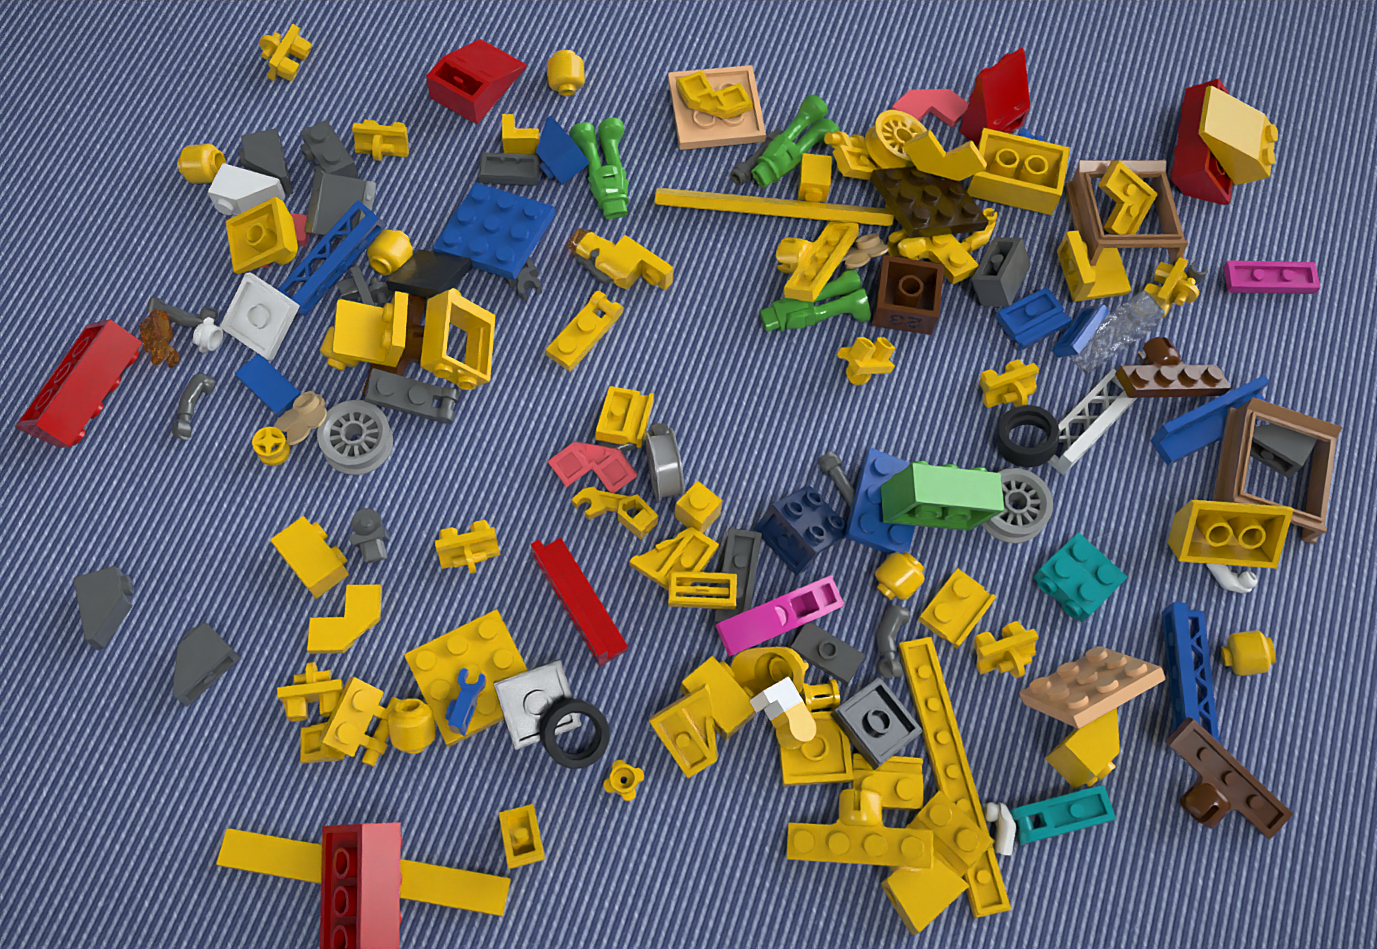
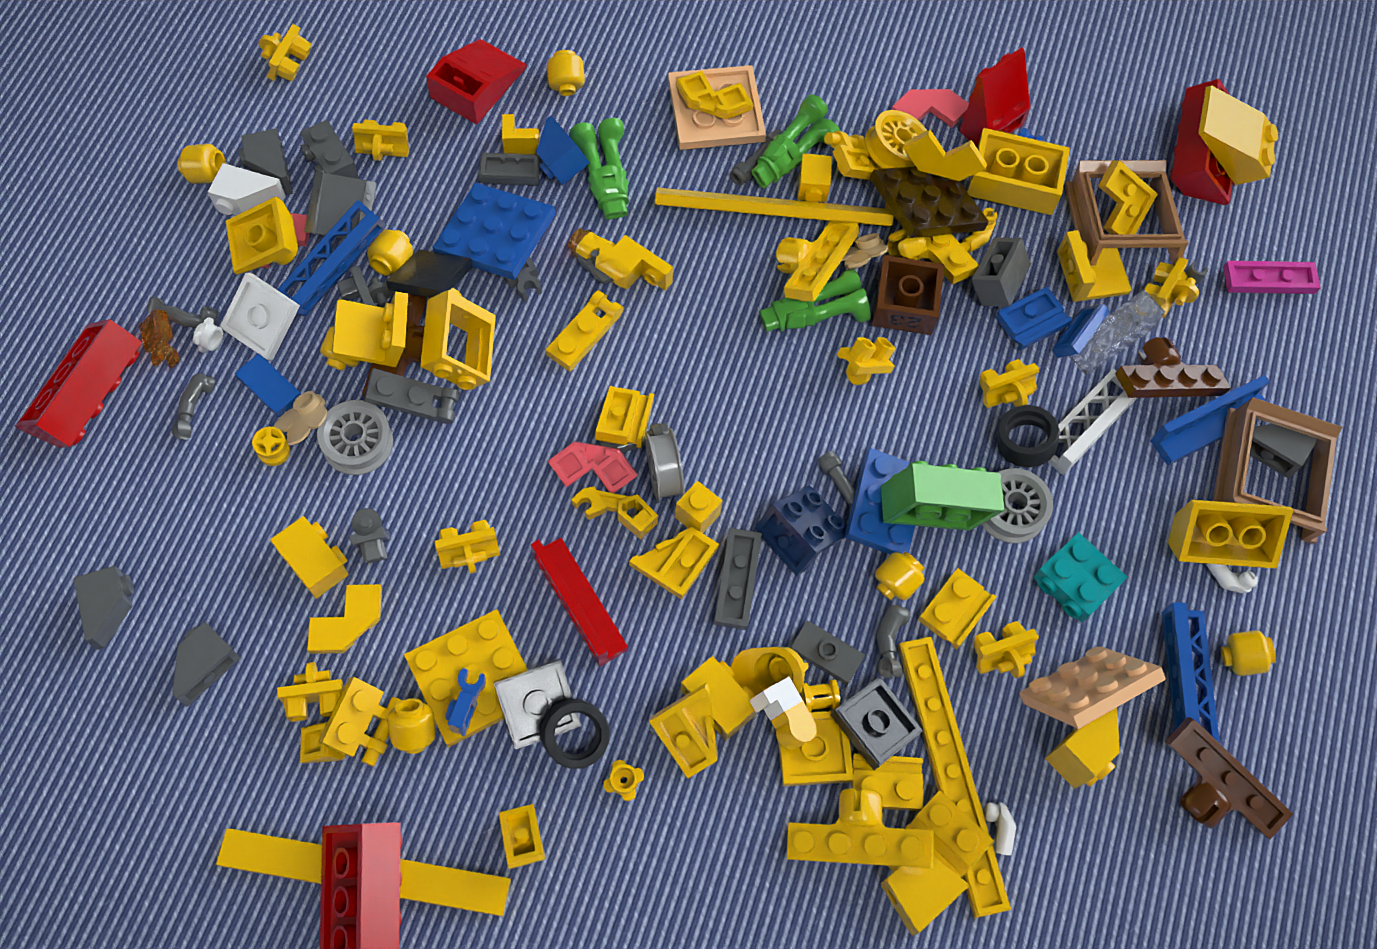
(700, 602): yellow tile -> none
(779, 615): dark pink slope -> none
(1064, 814): teal plate -> none

